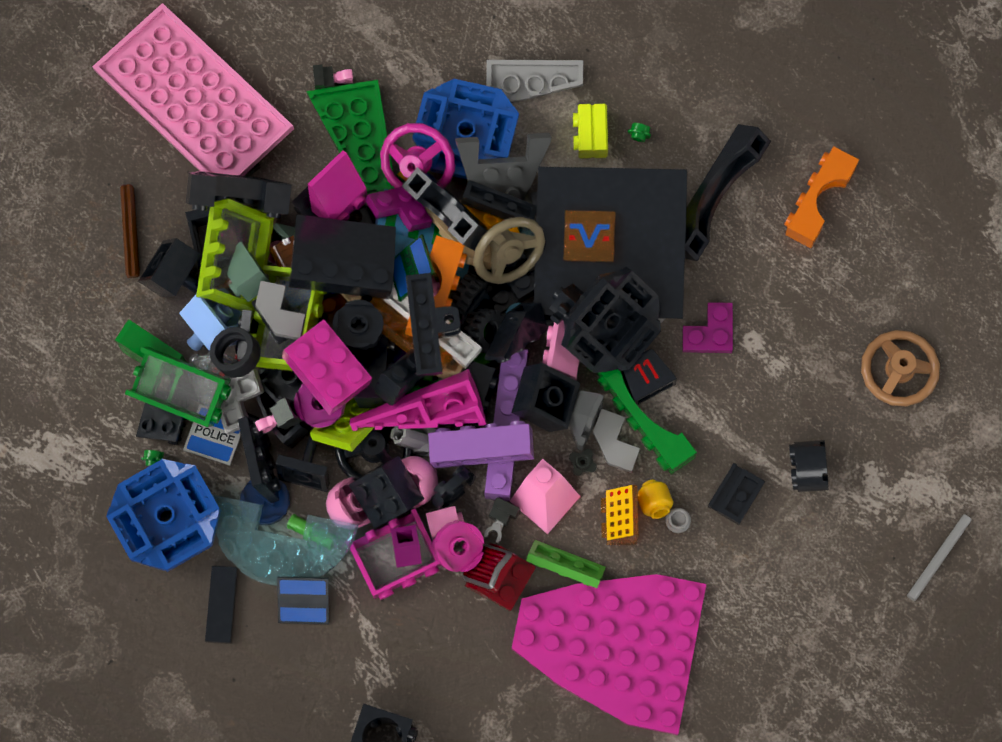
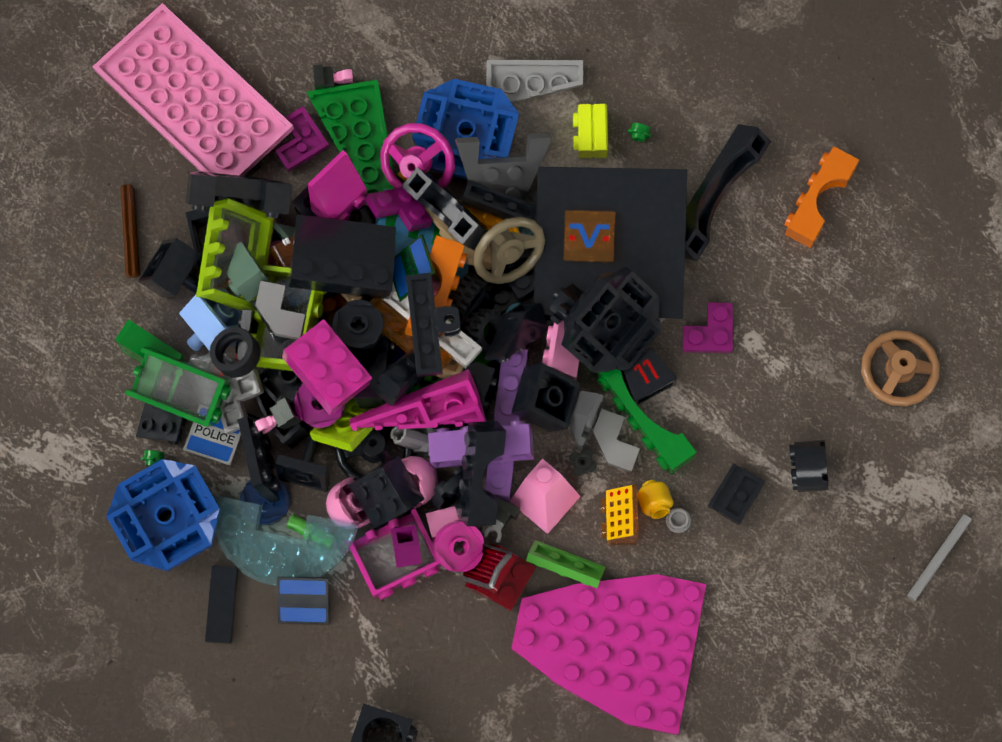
(306, 143): none -> magenta plate
(483, 444): none -> black arch

